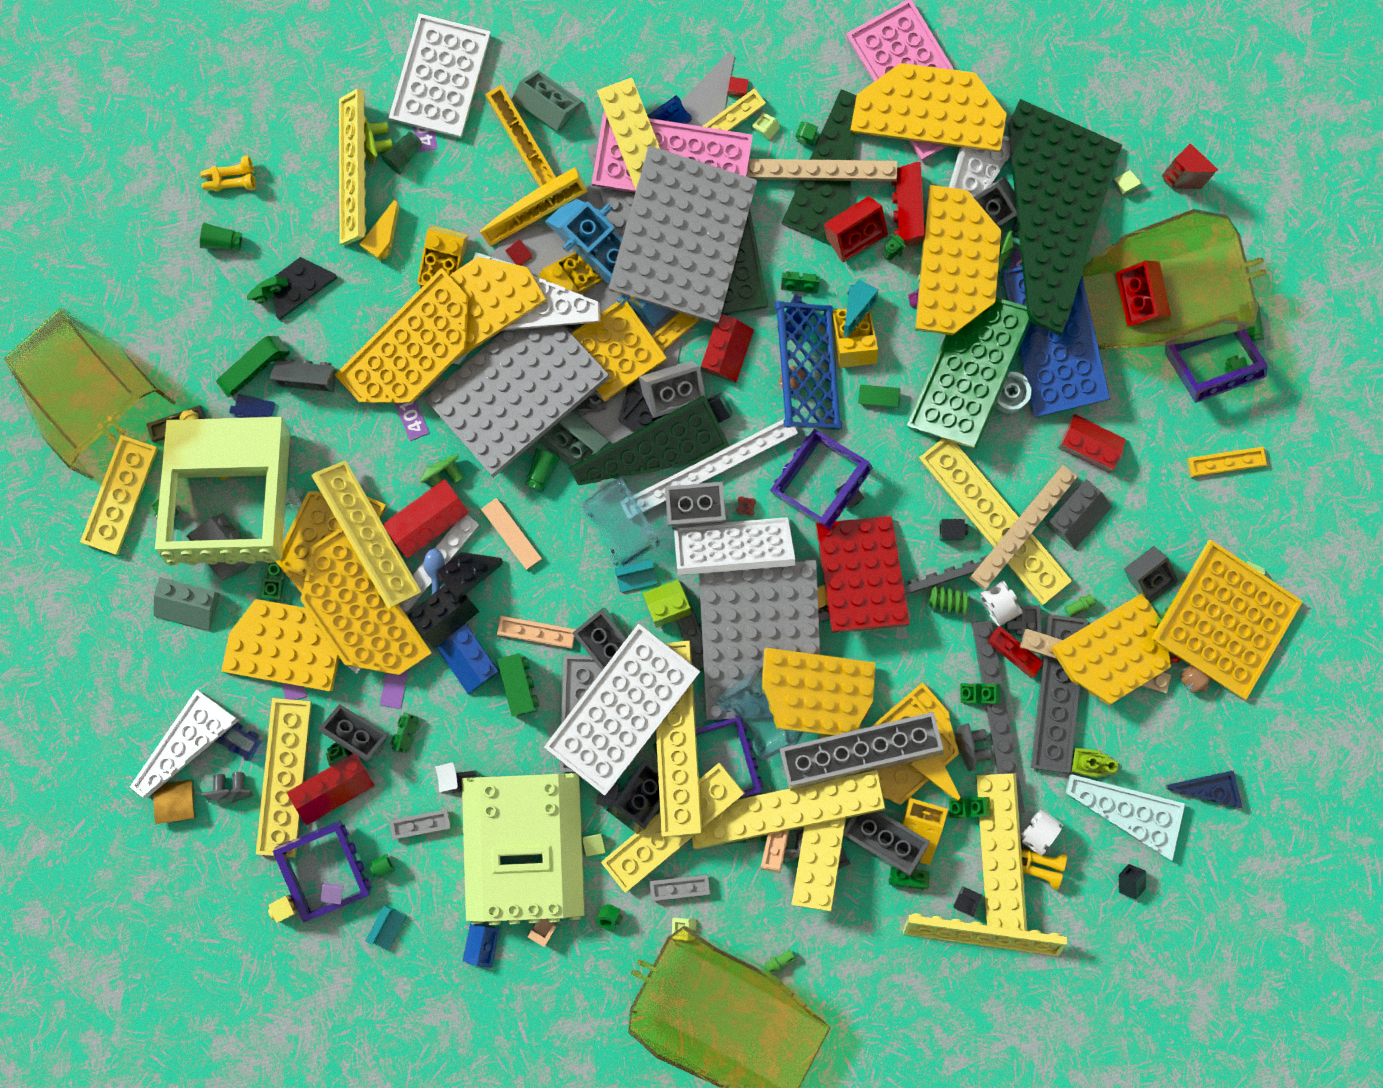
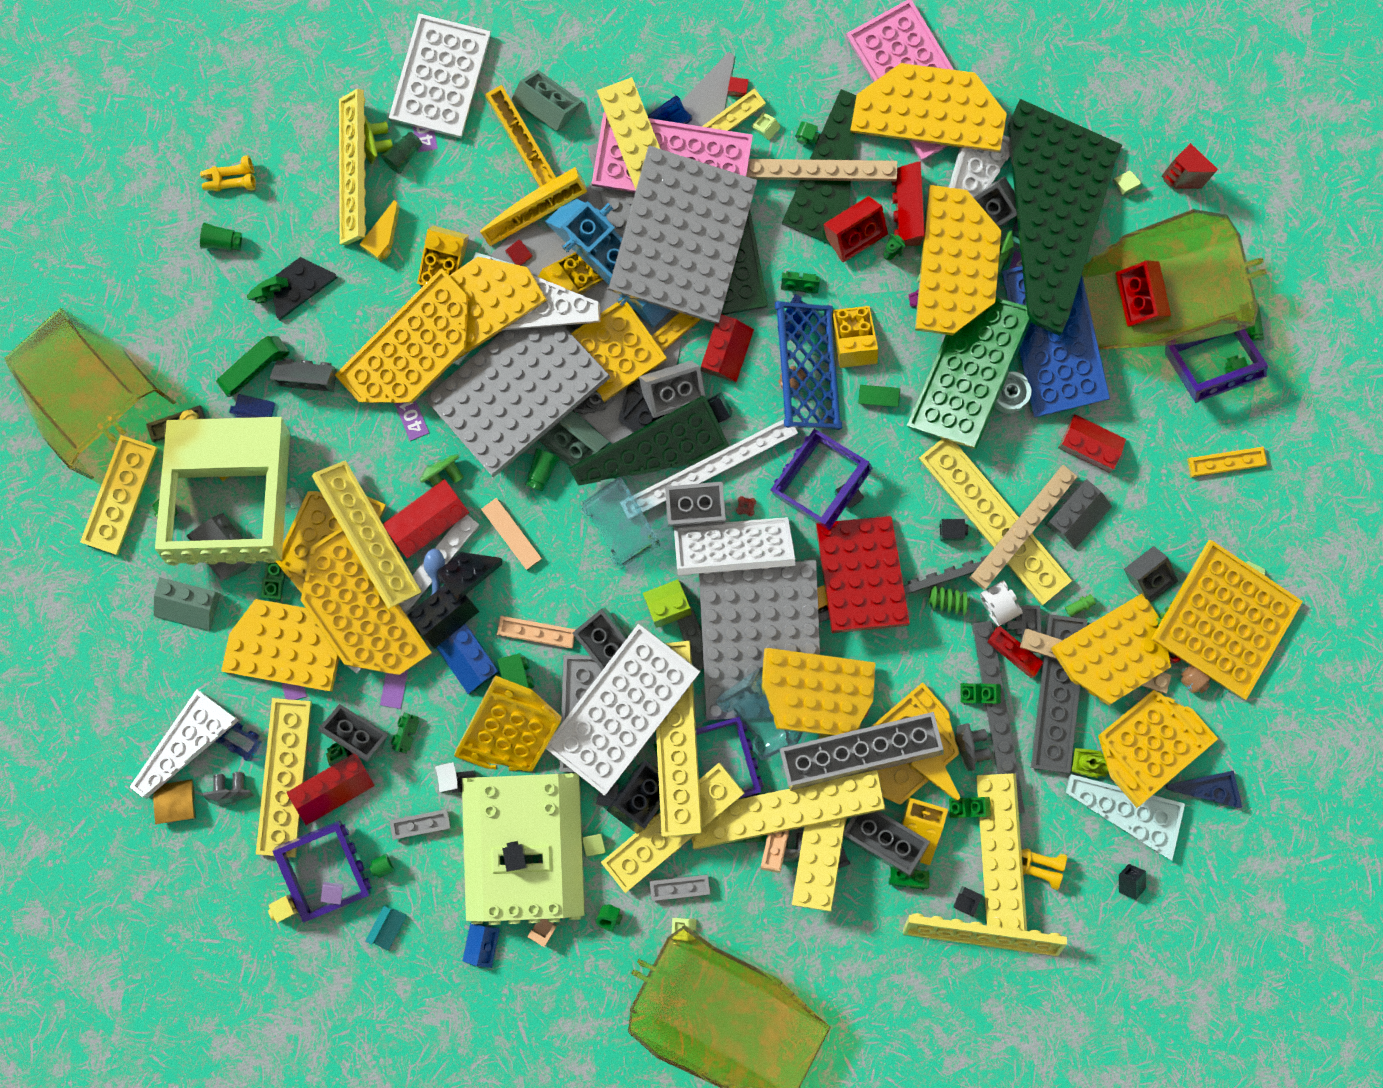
(508, 728): none -> yellow plate
(514, 856): none -> black brick
(636, 576): teal panel -> none
(780, 961): bright green pin -> none
(860, 301): teal slope -> none
(1042, 832): white brick -> none
(1152, 745): none -> yellow plate

